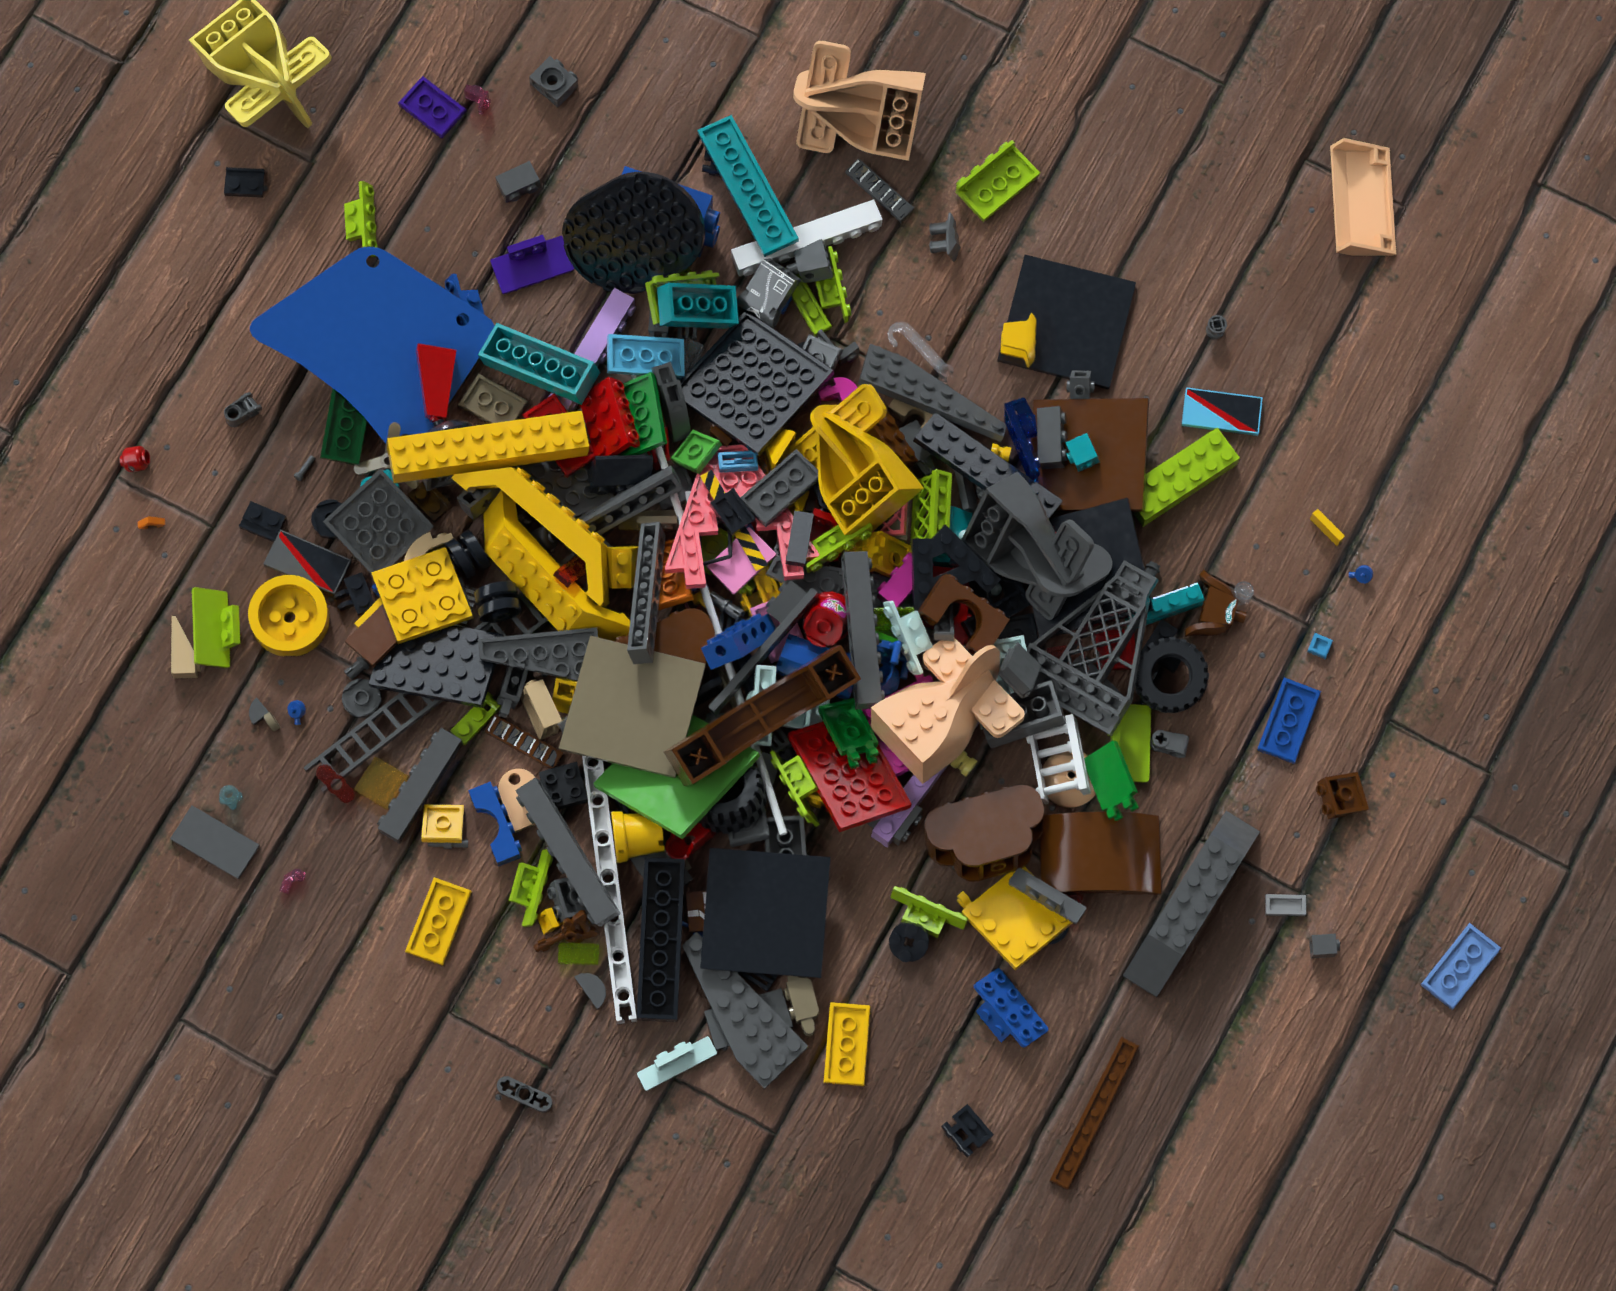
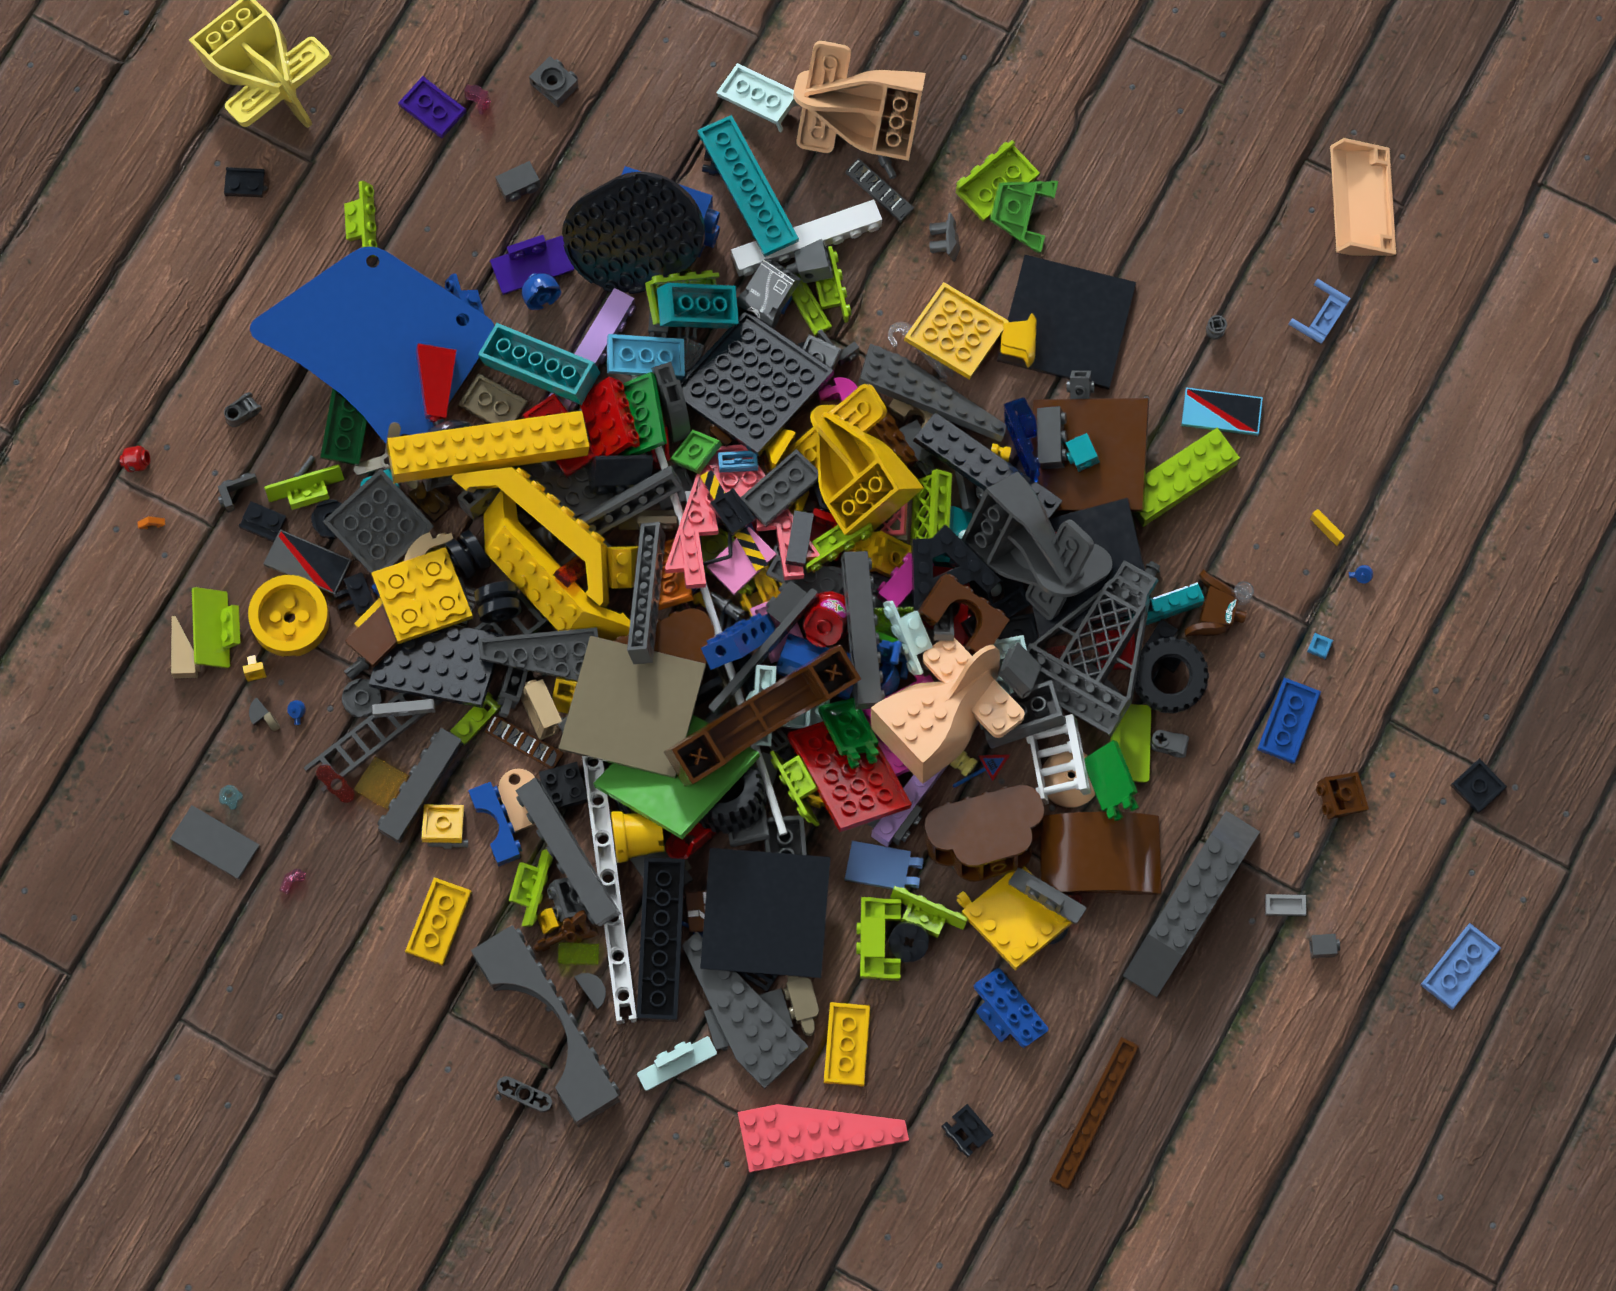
(232, 485): none -> dark grey bracket
(254, 670): none -> yellow tile
(305, 488): none -> lime bracket
(403, 708): none -> light grey piece
(513, 967): none -> dark grey arch
(540, 290): none -> blue cylinder
(757, 94): none -> light aqua plate
(794, 1135): none -> coral wing
(872, 938): none -> lime bracket
(881, 866): none -> medium blue tile
(885, 162): none -> dark grey bar
(956, 330): none -> yellow piece
(992, 765): none -> piece
(1013, 209): none -> bright green wing
(1327, 315): none -> medium blue plate
(1478, 786): none -> black tile

